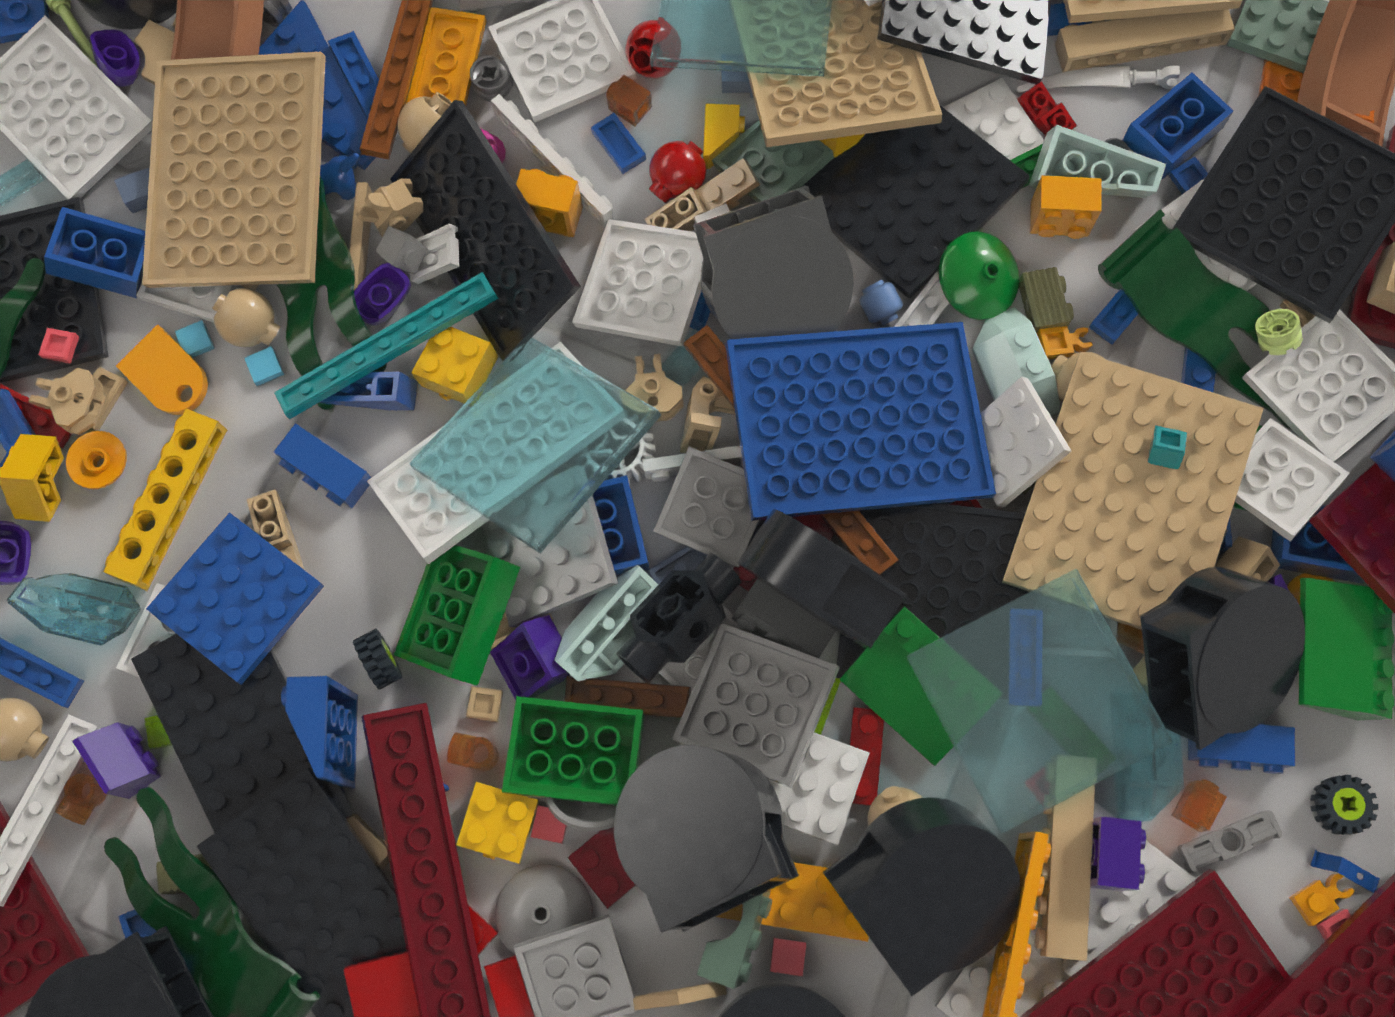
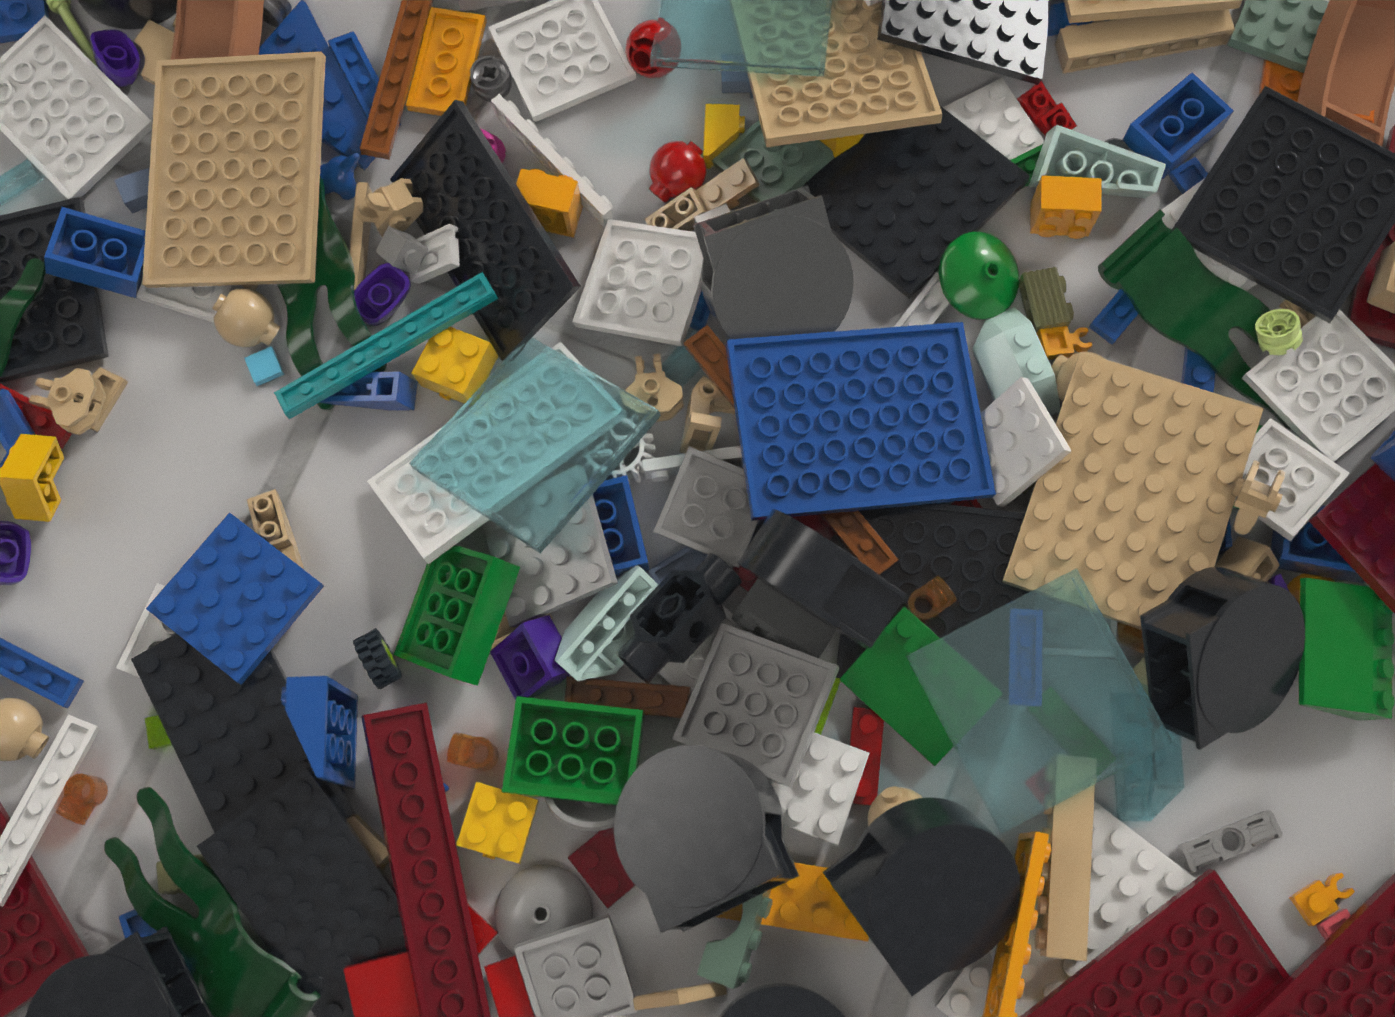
(58, 345): coral tile -> none
(76, 606): clear light blue wedge -> none
(87, 451): light orange dish -> none
(118, 759): slope -> none
(163, 371): light orange tile -> none
(170, 514): yellow brick -> none
(195, 339): medium azure tile -> none
(322, 467): blue brick -> none
(419, 117): tan brick -> none
(484, 704): tan tile -> none
(547, 826): coral tile -> none
(618, 143): blue tile -> none
(628, 100): clear orange brick -> none
(788, 957): coral tile -> none
(881, 302): medium blue head -> none
(938, 595): none -> clear orange piece
(1109, 77): white sword -> none
(1117, 854): dark purple brick -> none
(1167, 447): teal slope -> none
(1199, 805): clear orange brick -> none
(1255, 498): none -> tan hinge
(1259, 747): blue brick -> none
(1332, 805): black wheel -> none
(1346, 869): blue piece -> none

